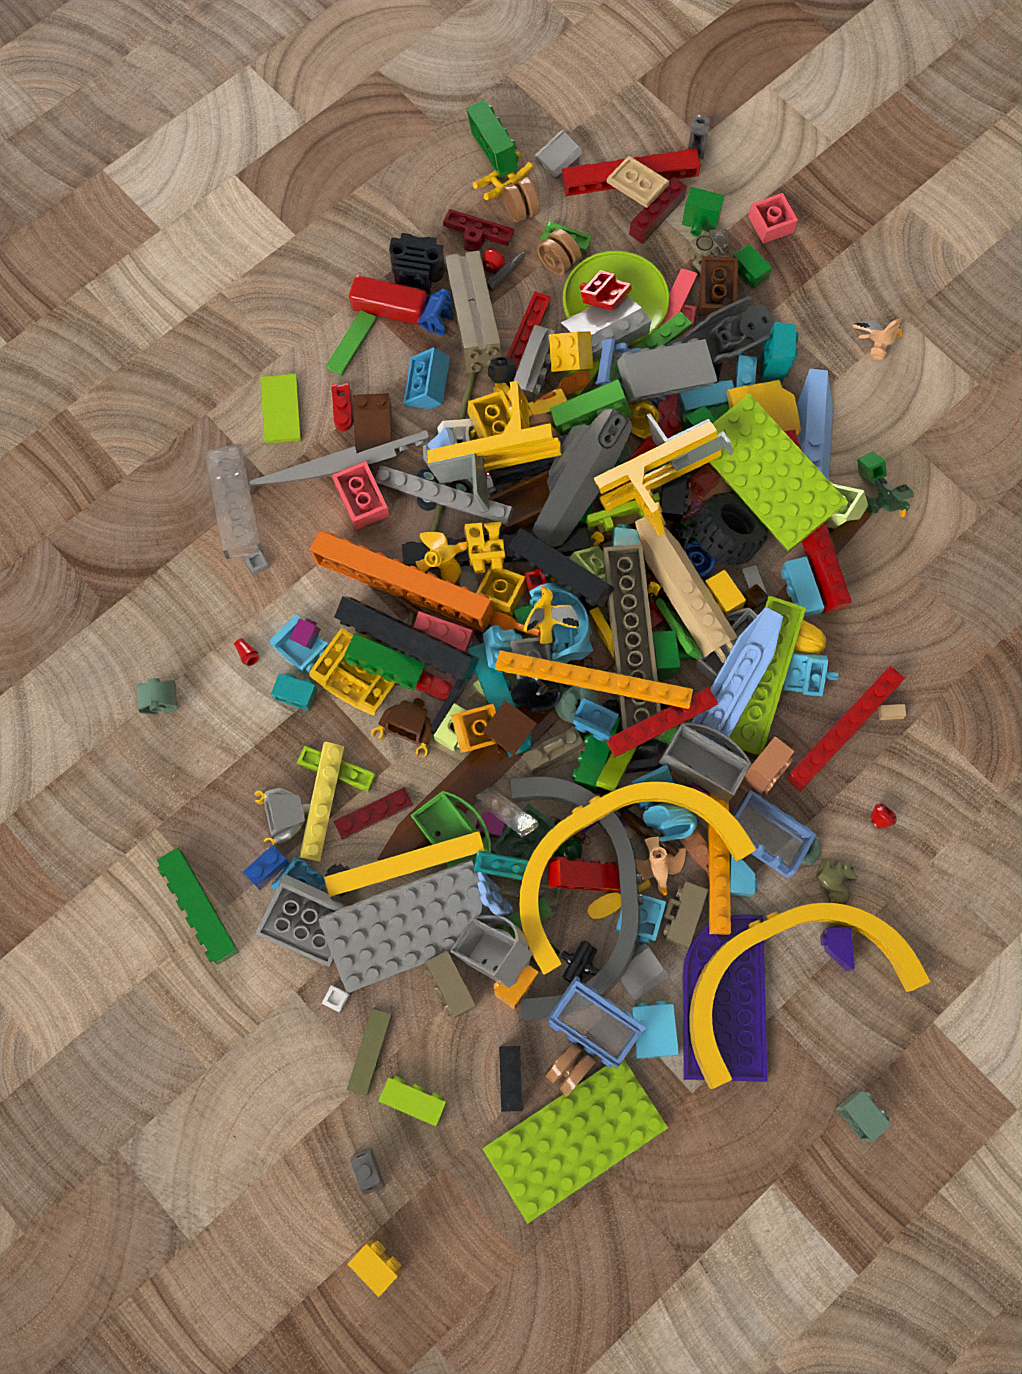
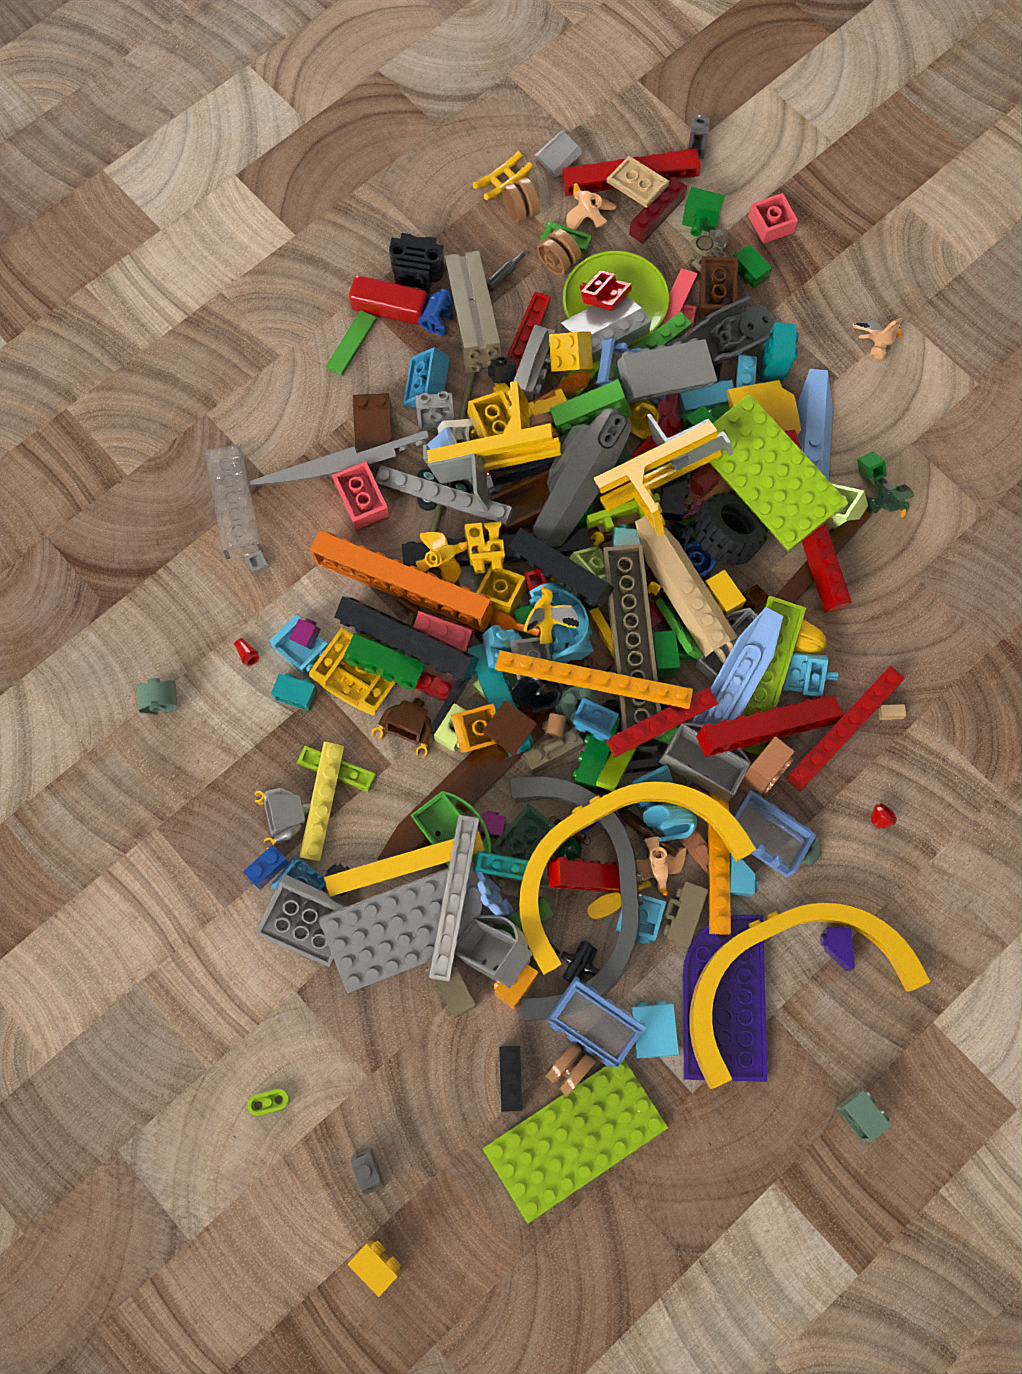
(197, 906): green brick -> none
(268, 1102): none -> lime plate
(280, 408): lime tile -> none
(335, 998): white tile -> none
(342, 407): red plate -> none
(369, 1052): olive tile -> none
(373, 813): dark red plate -> none
(413, 1100): lime brick -> none
(434, 409): none -> light grey plate
(453, 898): none -> light grey plate
(477, 230): dark red plate -> none
(492, 138): green brick -> none
(493, 260): red cone -> none
(506, 811): clear tile -> none
(554, 725): none -> medium nougat piece
(589, 207): none -> light nougat animal
(642, 973): light grey slope -> none
(753, 577): white sticker -> none
(766, 725): none -> red brick
(802, 586): medium azure brick -> none
(832, 879): olive animal -> none

